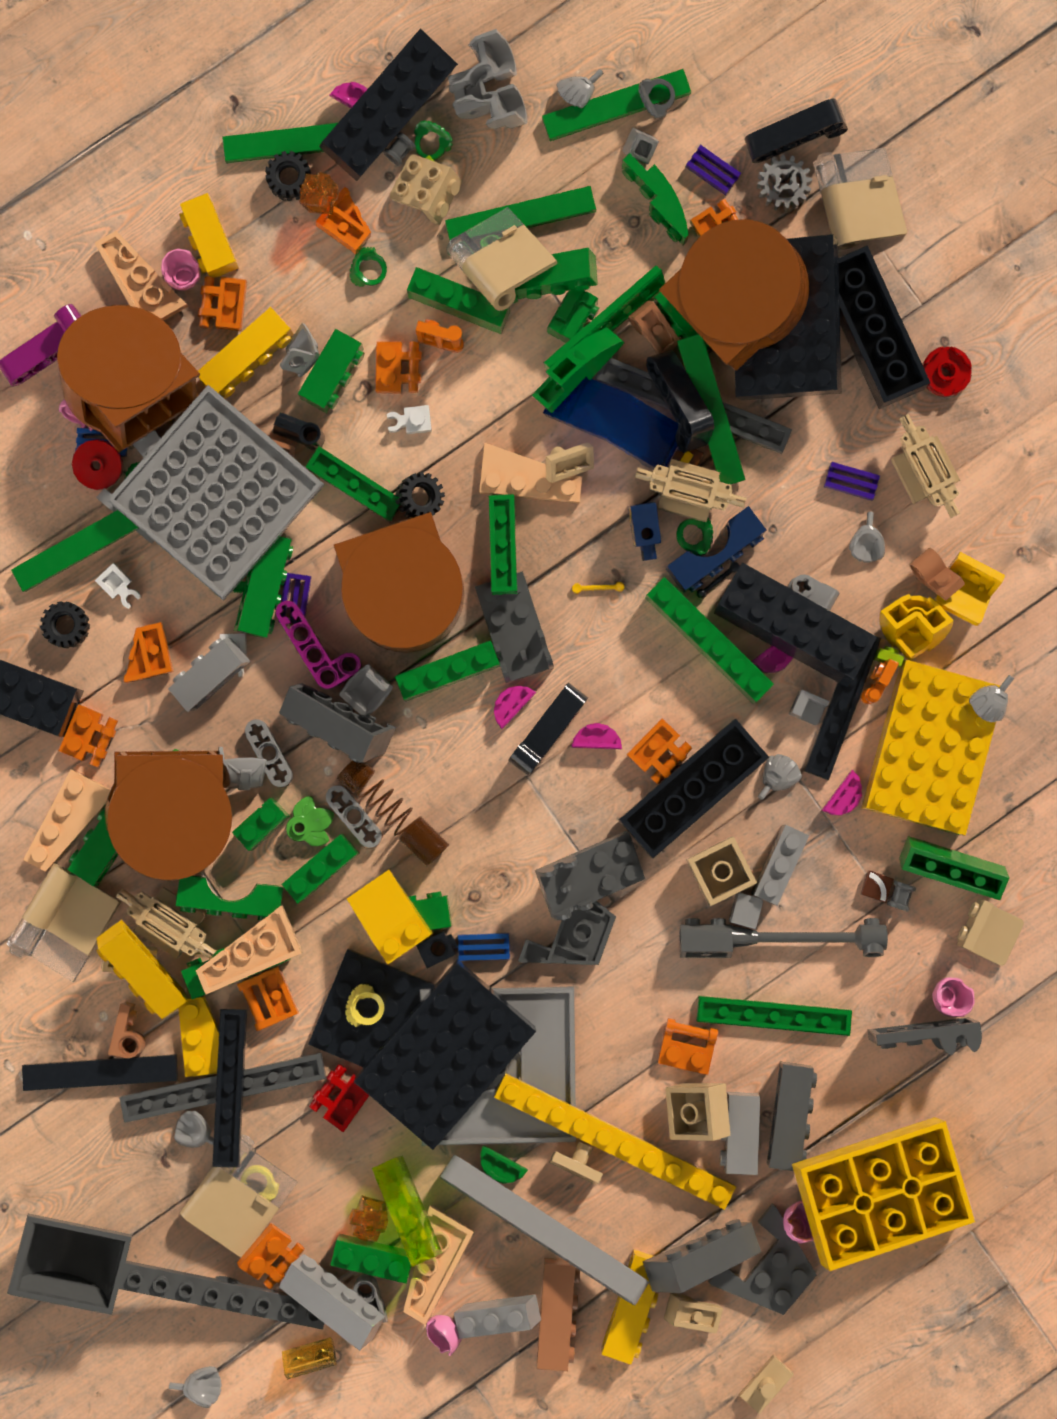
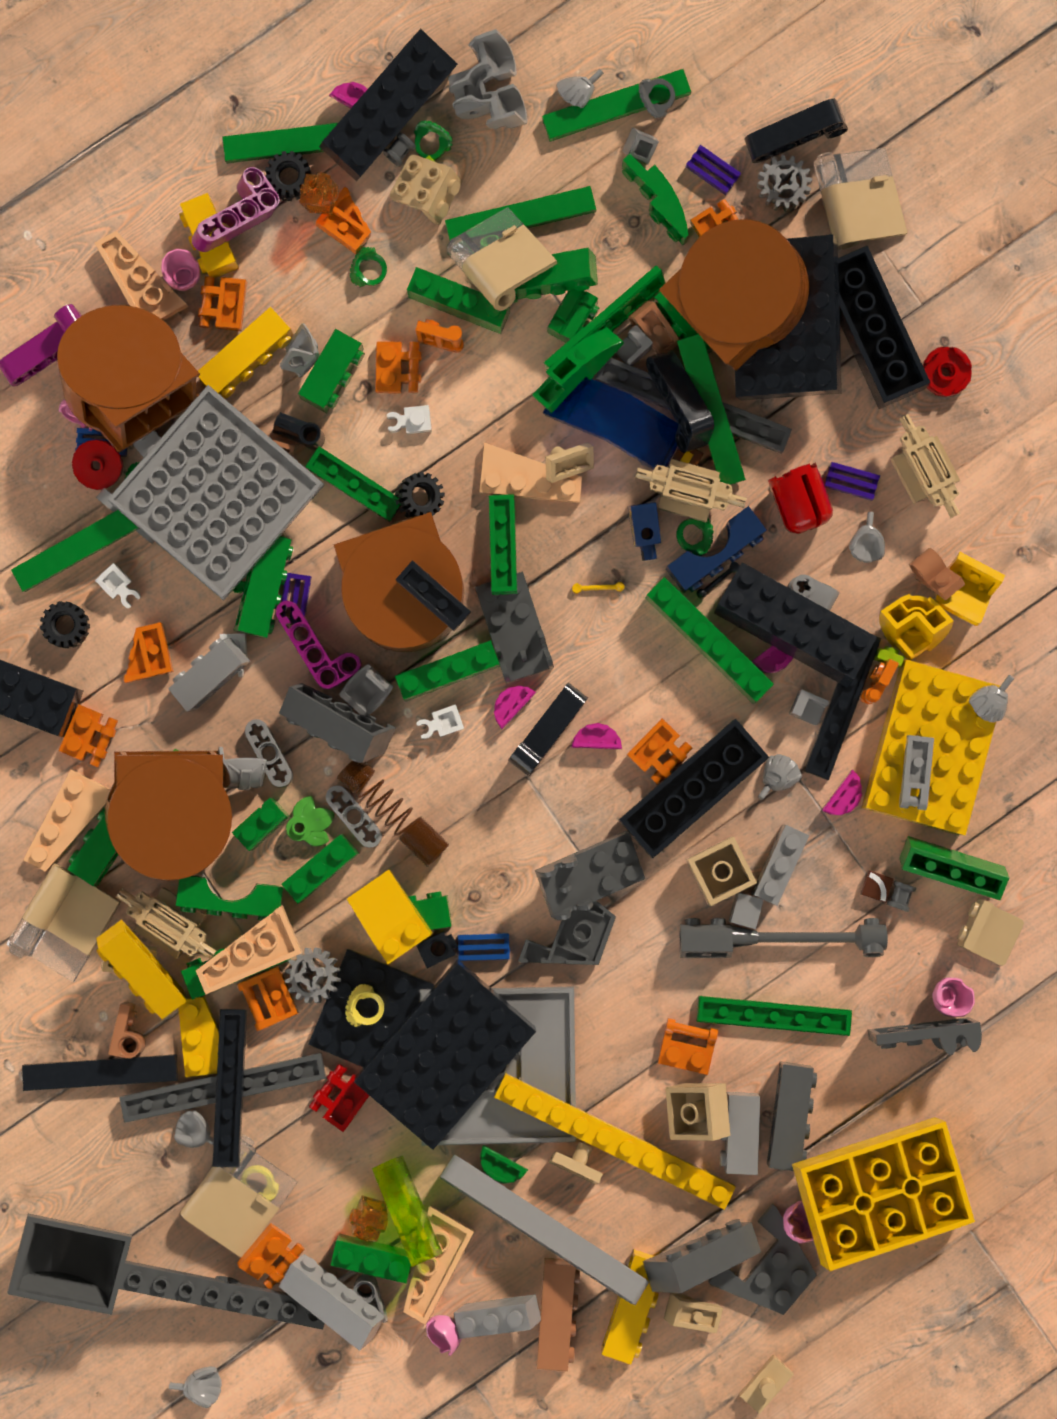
(251, 204): none -> magenta beam
(309, 1358): clear yellow plate -> none
(315, 985): none -> light grey gear
(433, 595): none -> black plate
(445, 722): none -> white plate
(634, 346): none -> light grey panel
(801, 499): none -> red cylinder
(916, 771): none -> light grey plate

